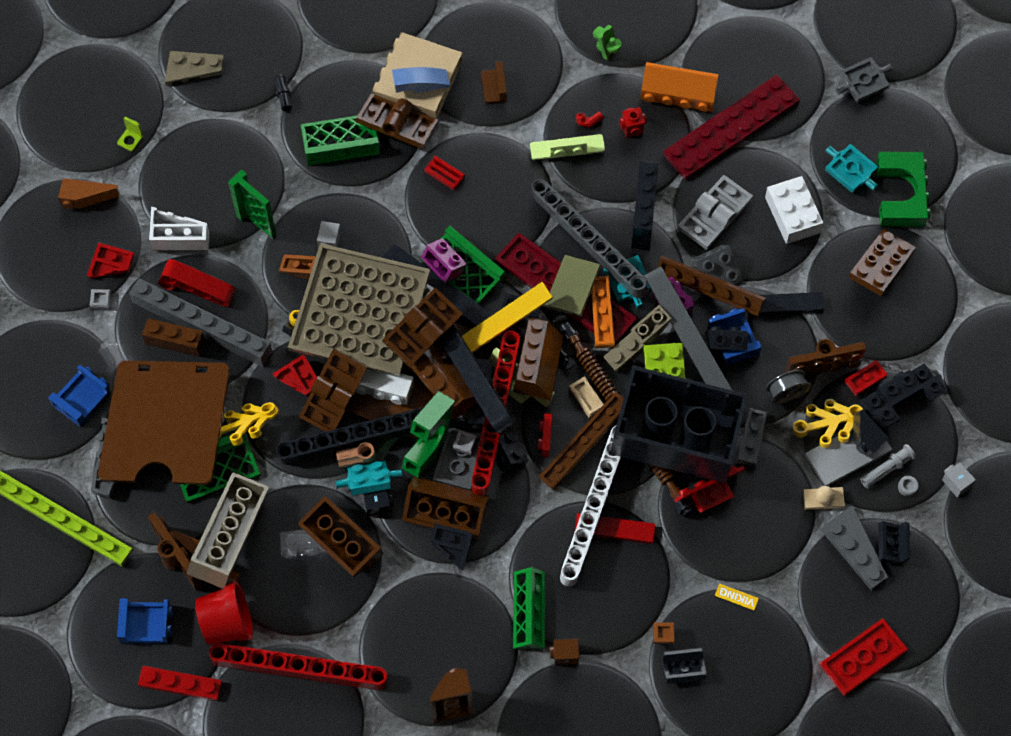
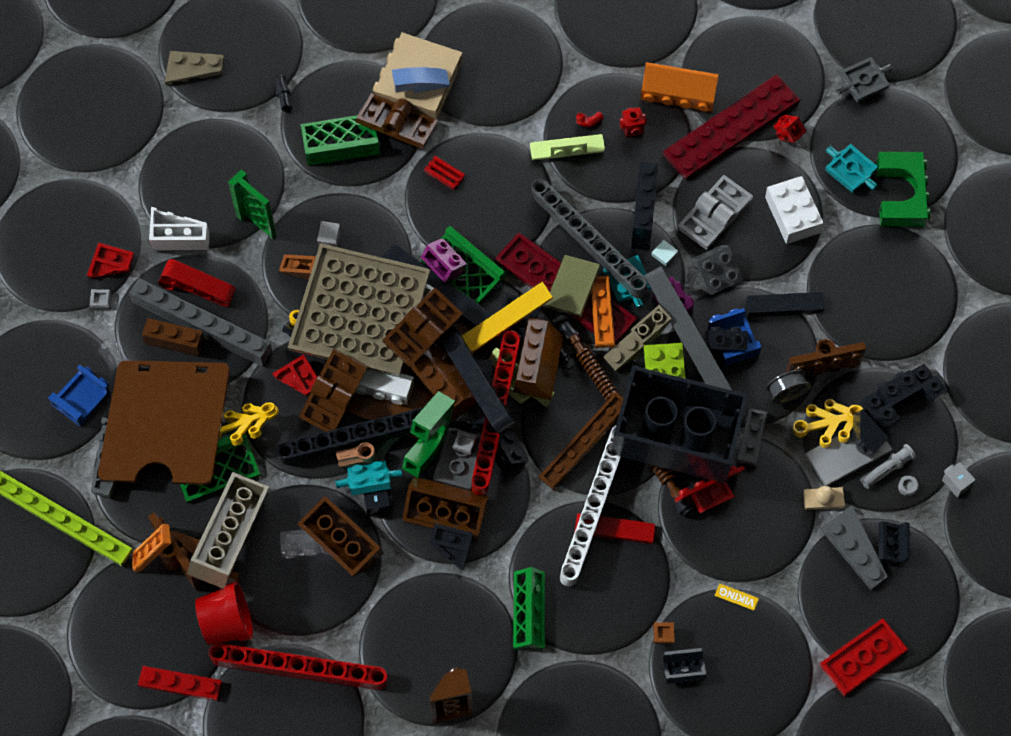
(85, 193): dark orange slope -> none
(134, 130): lime bracket -> none
(144, 622): blue panel -> none
(151, 548): none -> orange tile
(494, 84): reddish brown panel -> none
(545, 427): red plate -> none
(565, 652): reddish brown brick -> none
(586, 396): tan tile -> none
(607, 41): bright green hips -> none
(664, 252): none -> light aqua tile
(712, 286): reddish brown tile -> none
(789, 128): none -> red brick
(866, 378): red plate -> none
(882, 262): plate -> none

